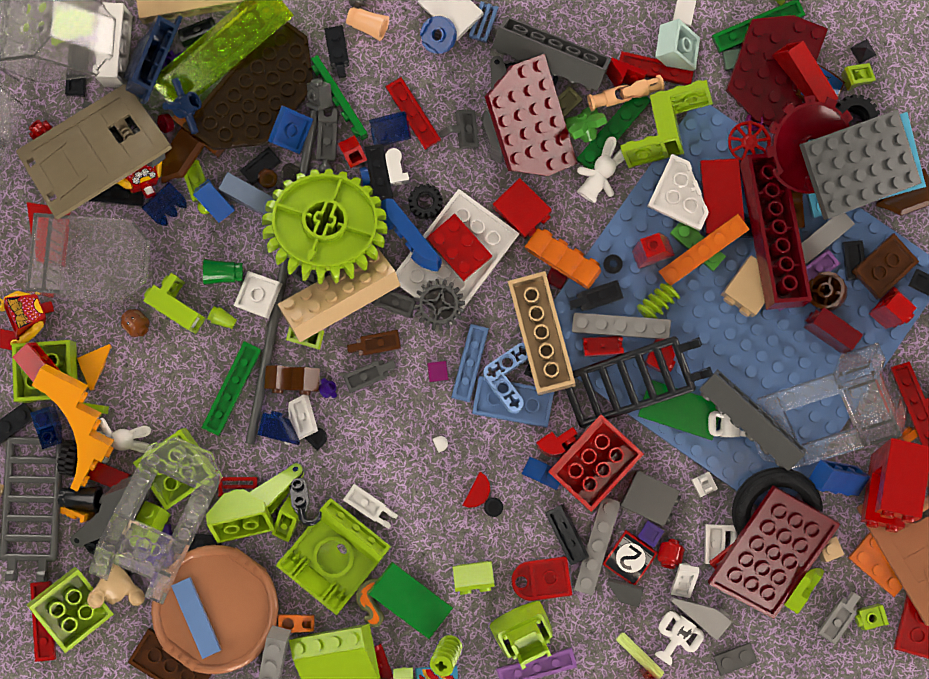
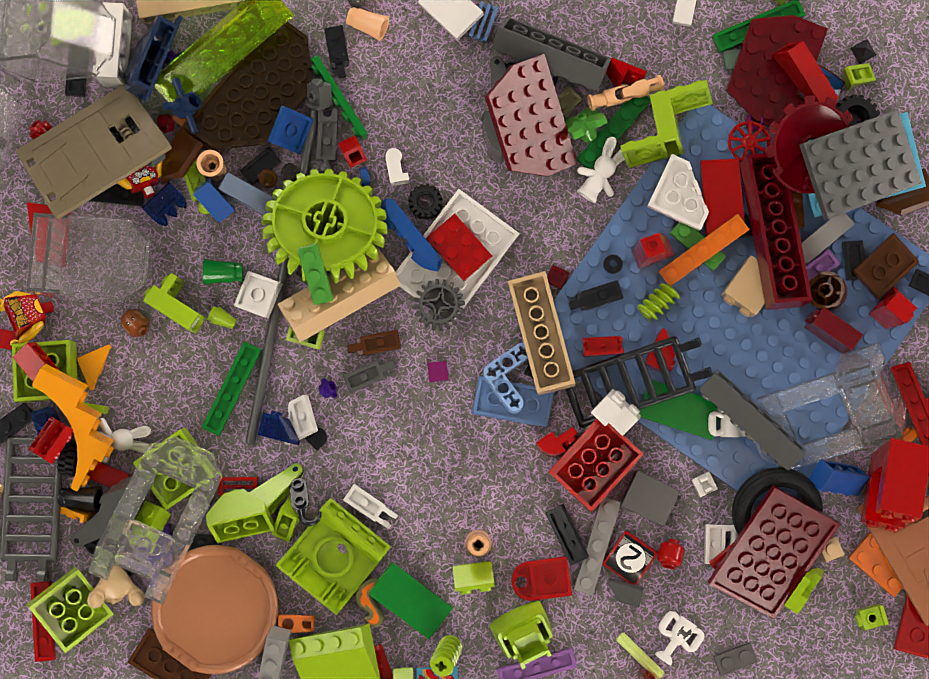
(51, 440): none -> red brick
(191, 33): black plate -> none
(196, 617): medium blue tile -> none
(207, 161): none -> light nougat plant
(292, 379): reddish brown brick -> none
(315, 274): none -> bright green plate
(378, 171): black plate -> none
(390, 129): clear blue plate -> none
(396, 303): dark grey hinge -> none
(416, 117): red tile -> none
(440, 443): white hinge -> none
(448, 32): tile -> none
(466, 129): dark grey plate -> none
(470, 363): medium blue tile -> none
(472, 538): none -> light nougat plant
(478, 493): red tile -> none
(493, 507): black plate -> none
(522, 209): red brick -> none
(539, 472): blue slope -> none
(565, 260): orange brick -> none
(616, 412): none -> white brick
(621, 326): light grey plate -> none
(650, 533): dark purple plate -> none
(656, 67): red tile -> none
(677, 45): light aqua slope -> none
(685, 580): white tile -> none
(707, 617): light grey slope -> none
(839, 618): light grey hinge -> none

